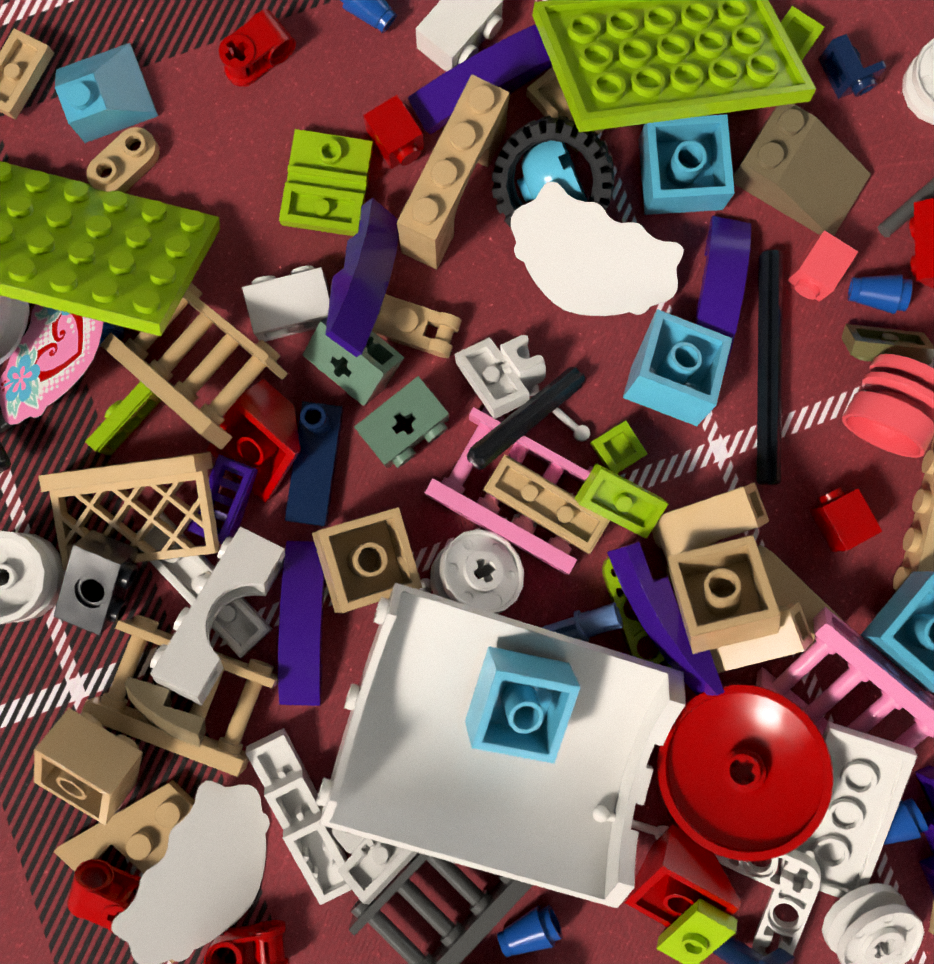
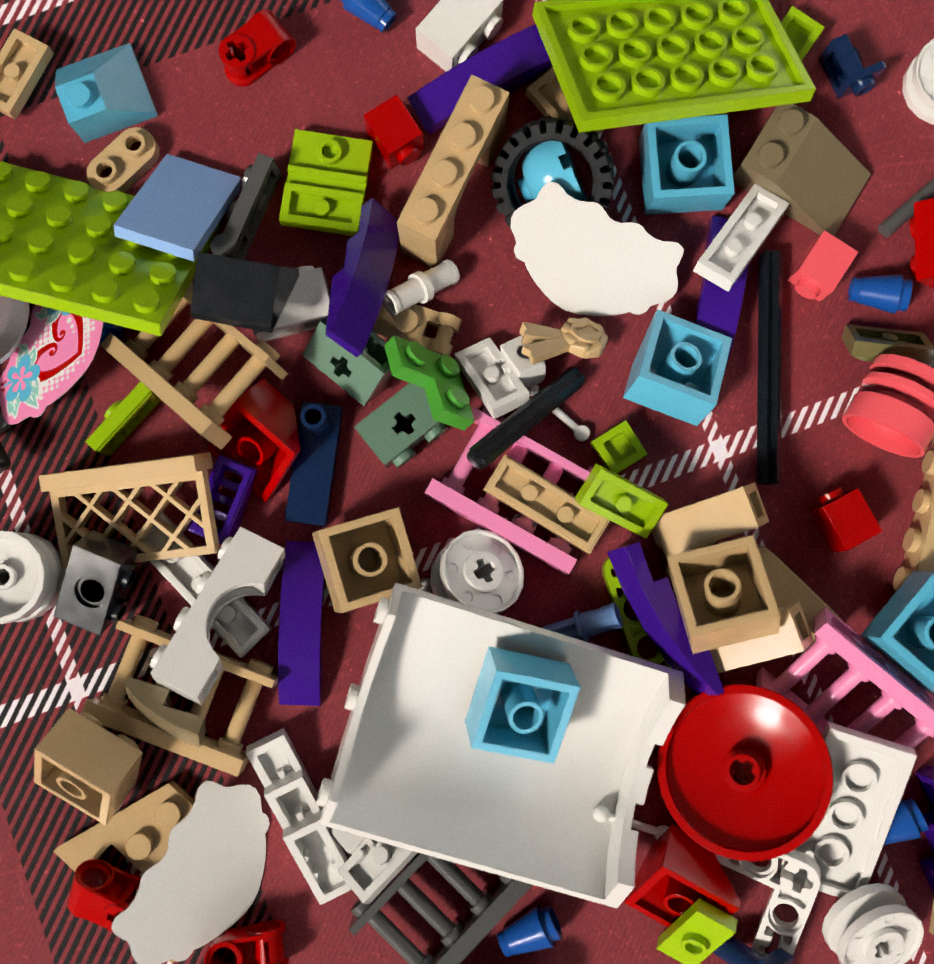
(178, 207): none -> light blue tile
(240, 291): none -> black slope
(248, 211): none -> dark grey plate
(420, 287): none -> white pin
(437, 375): none -> bright green plate
(576, 336): none -> tan piece
(741, 237): none -> white plate

